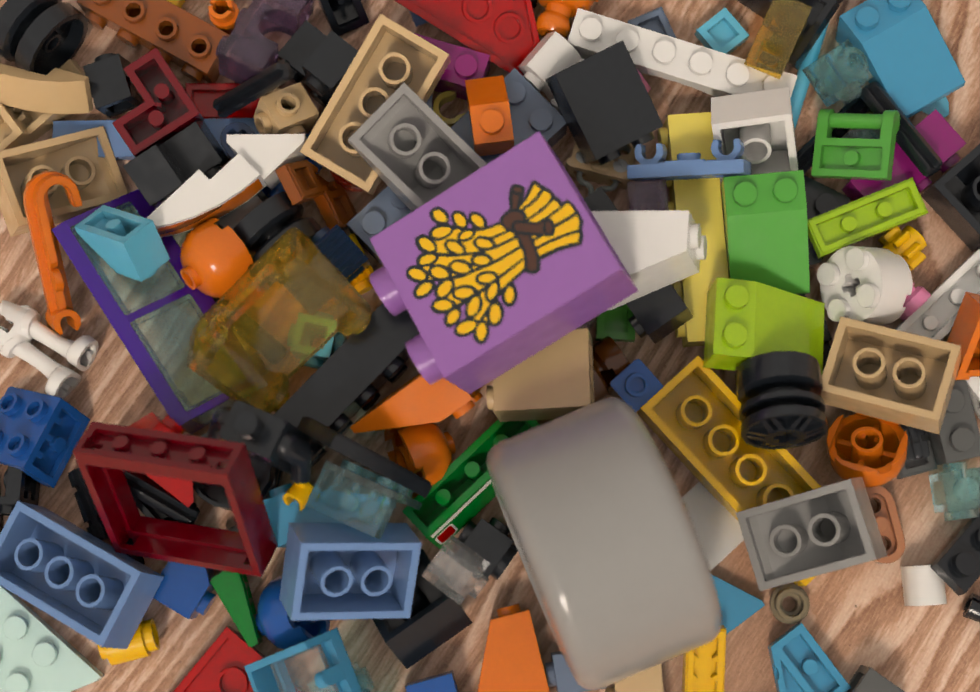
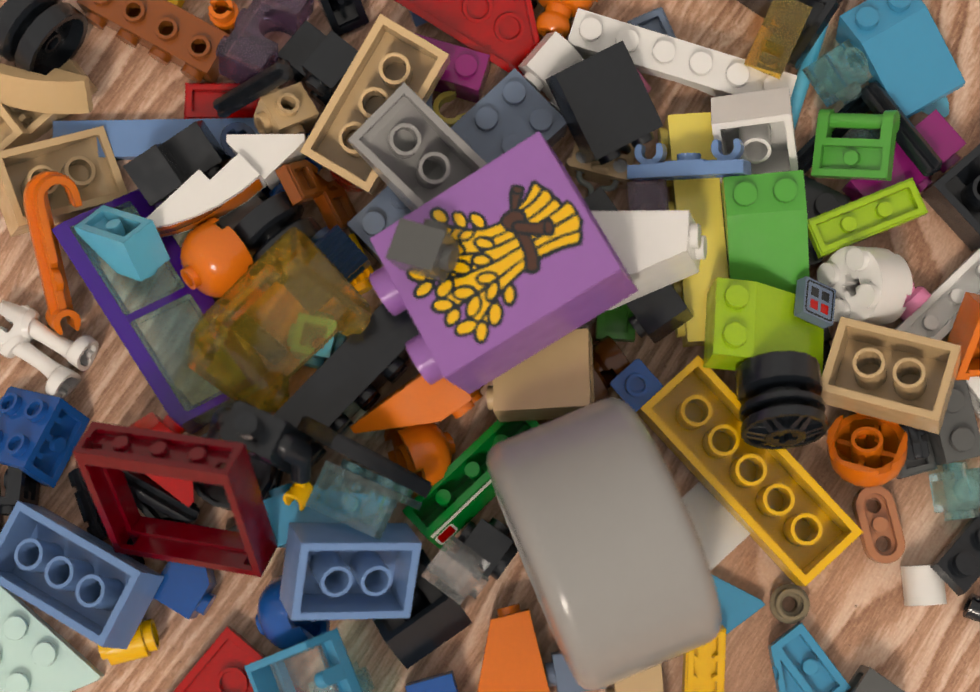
(111, 86): black brick -> none
(165, 107): dark red brick -> none
(238, 600): green slope -> none
(424, 249): none -> dark grey brick
(489, 115): orange slope -> none
(722, 32): medium azure plate -> none
(811, 533): light grey slope -> none
(814, 302): none -> sand blue tile
(906, 243): yellow gear -> none

